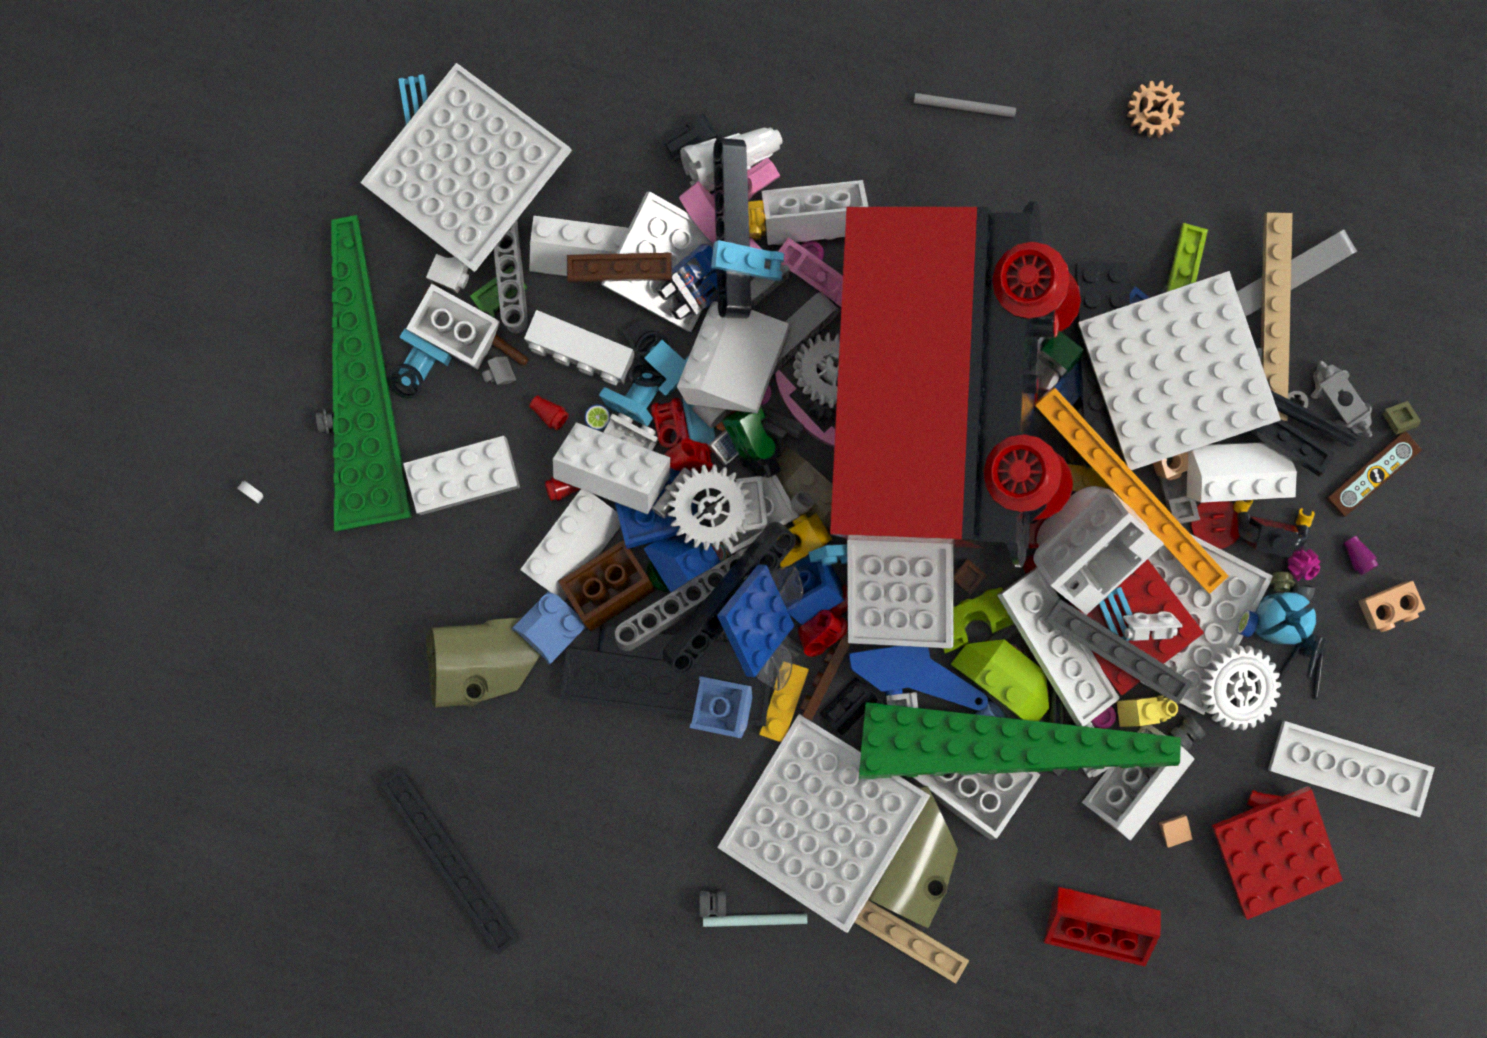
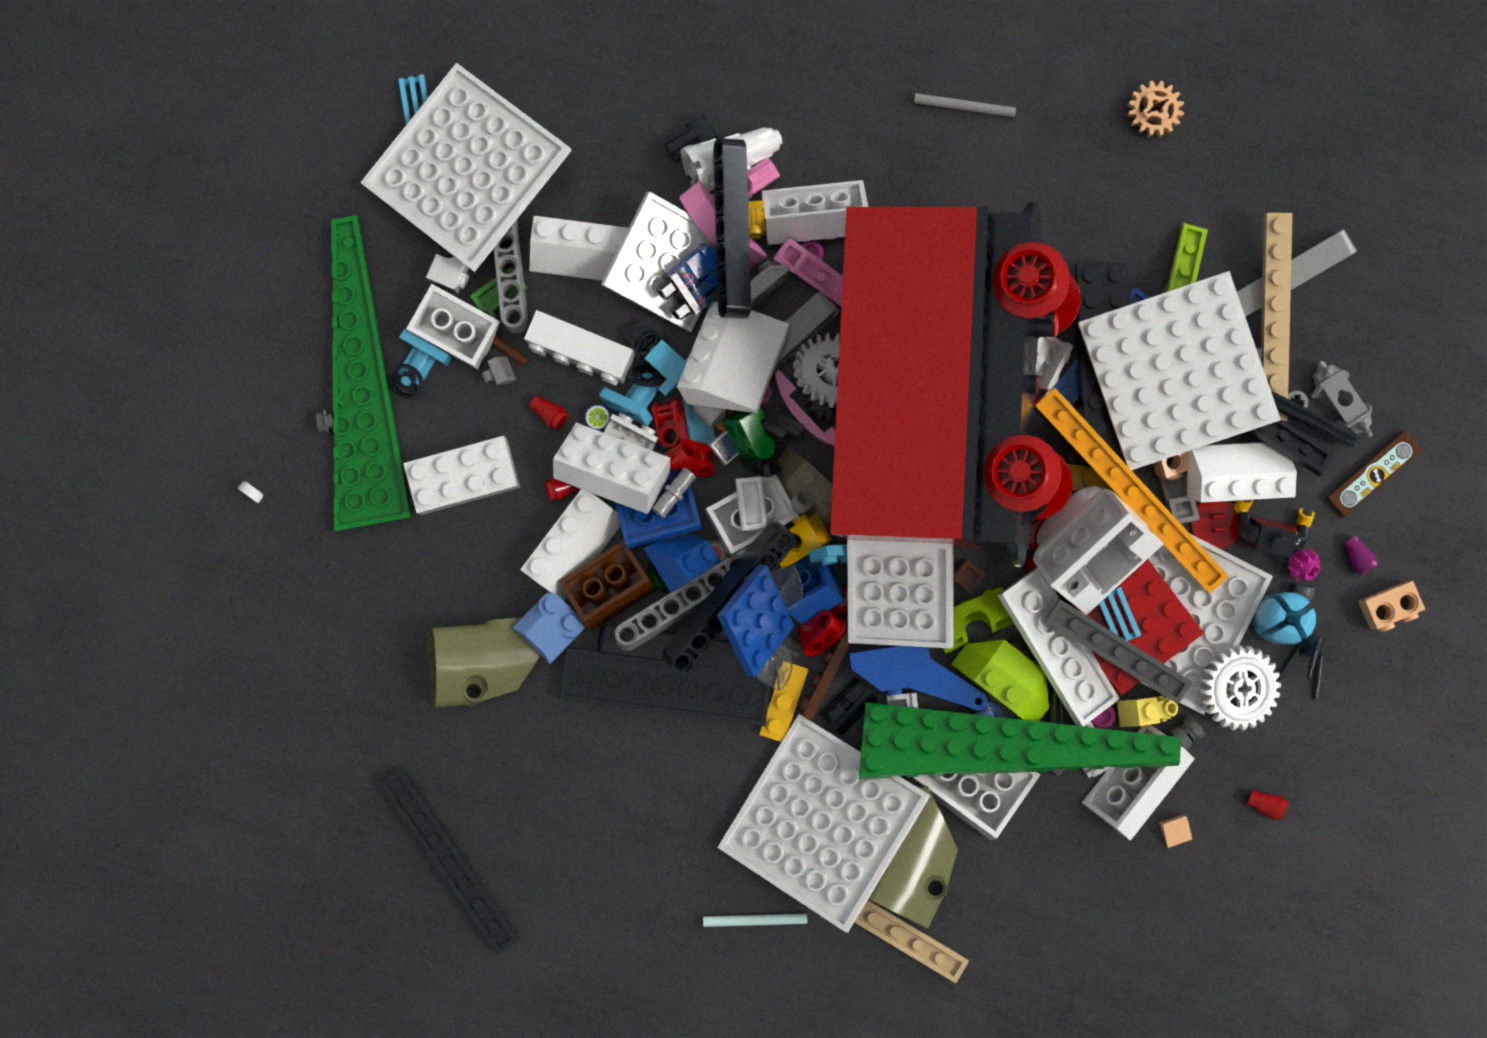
(619, 267): reddish brown tile -> none
(719, 903): dark grey wheel -> none
(722, 707): medium blue slope -> none
(731, 492): white gear -> none
(747, 260): medium azure plate -> none
(1060, 353): dark green brick -> none
(1103, 926): red slope -> none
(1162, 625): white hinge -> none
(1247, 623): blue tile -> none
(1277, 852): red plate -> none
(1282, 581): olive plate -> none
(1351, 768): white plate -> none
(1401, 417): olive plate -> none

